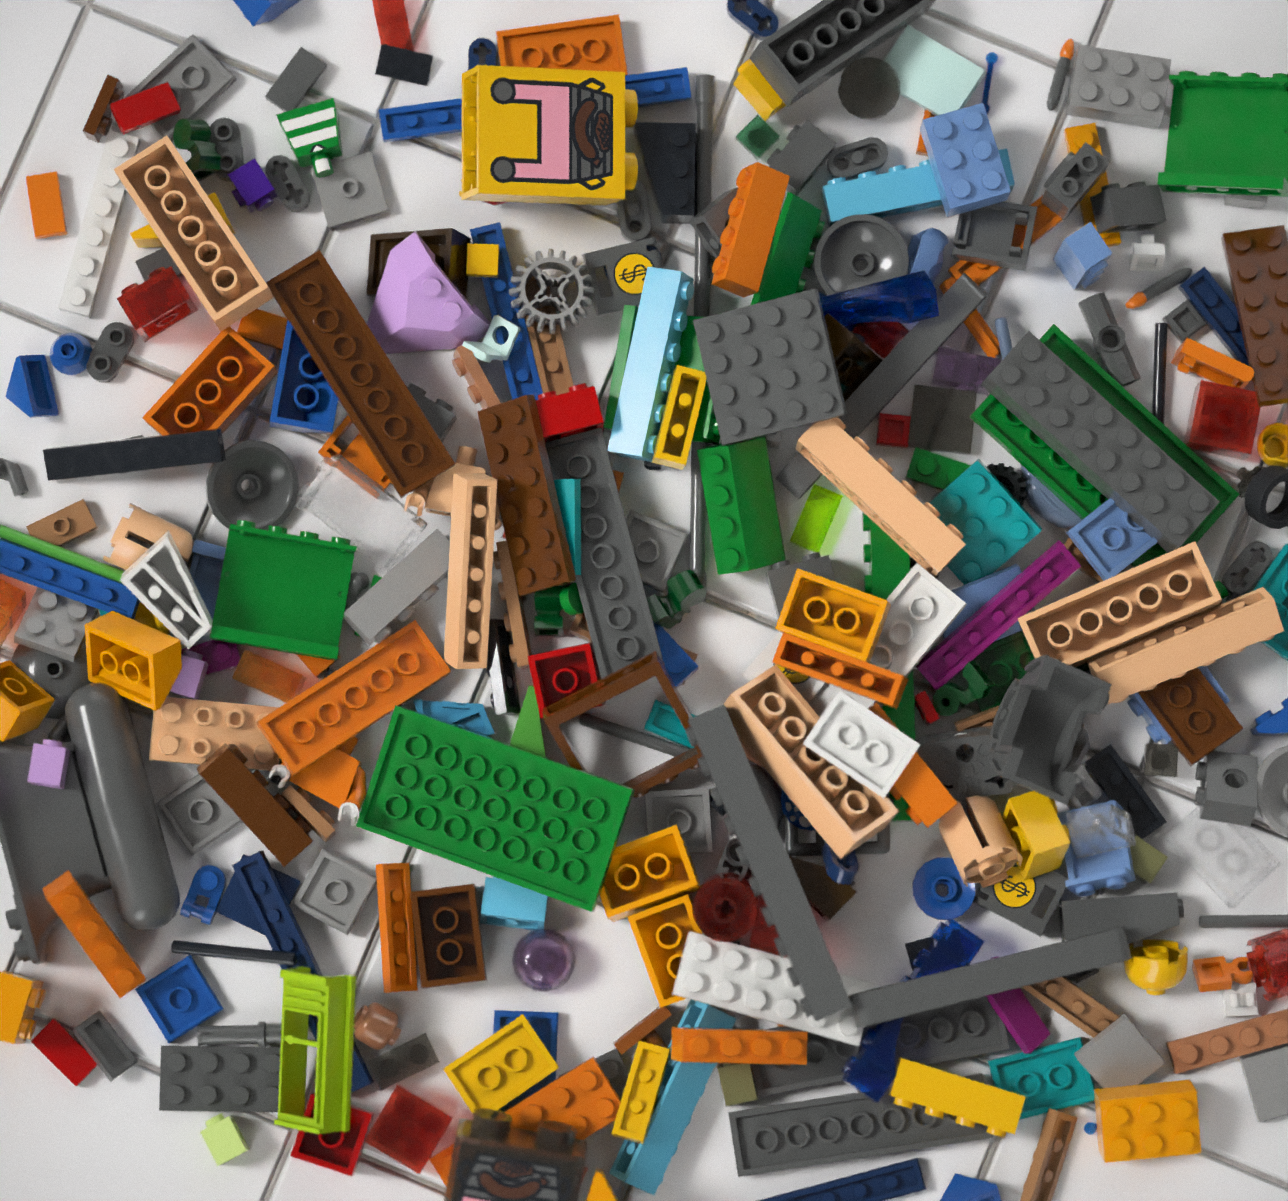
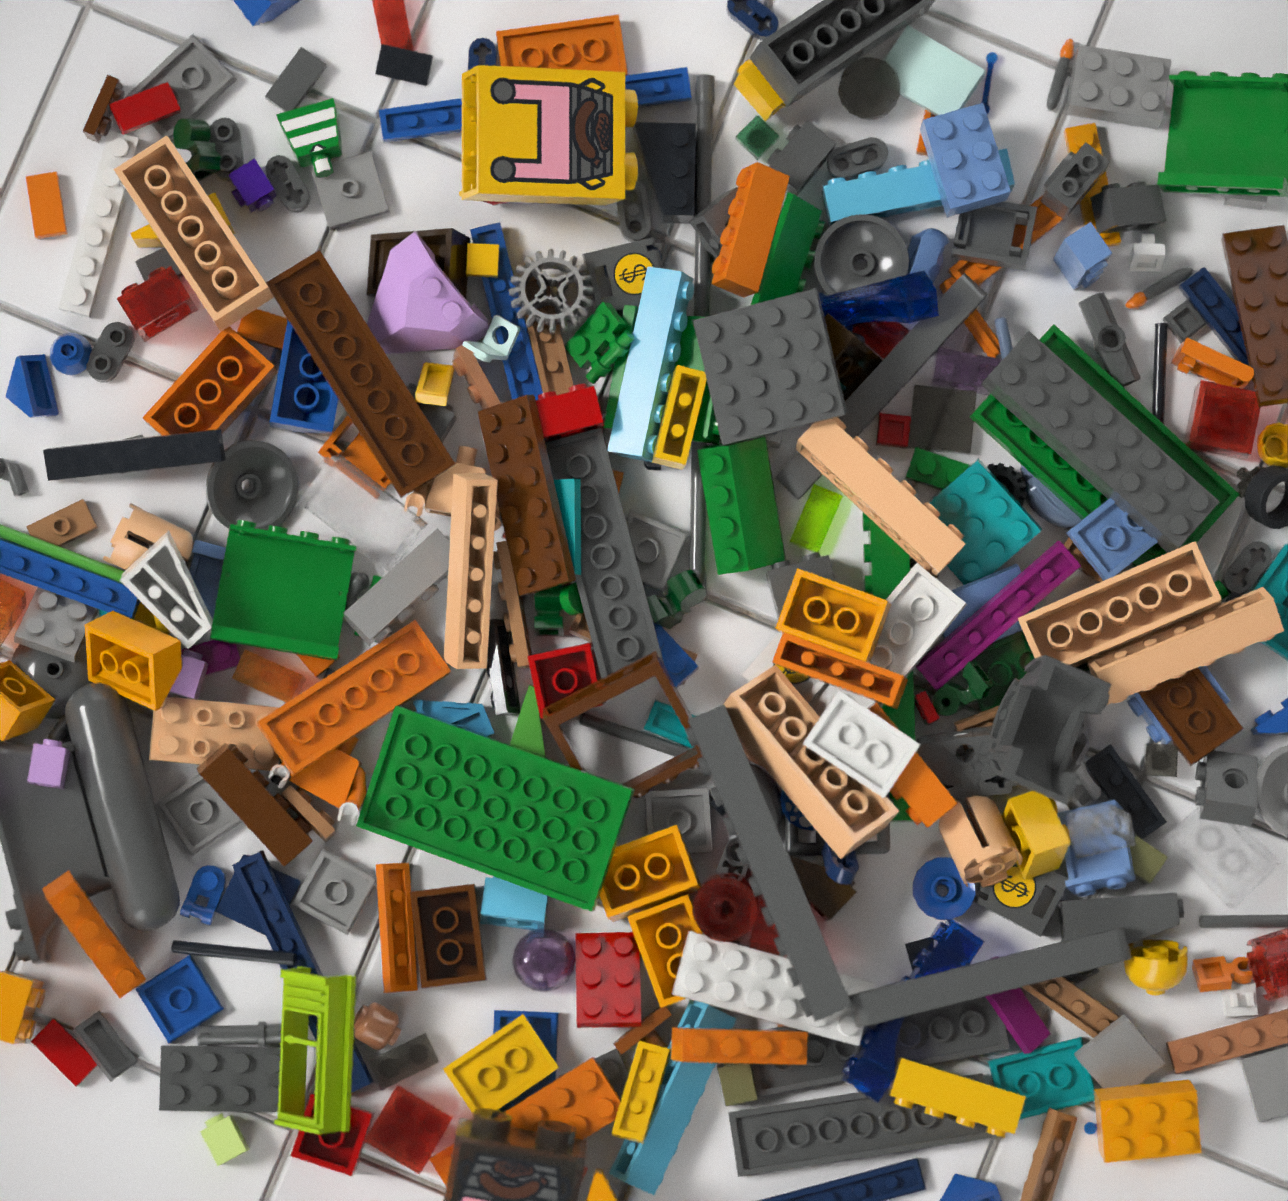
(434, 384): none -> yellow tile
(594, 337): none -> green plate
(607, 980): none -> red plate

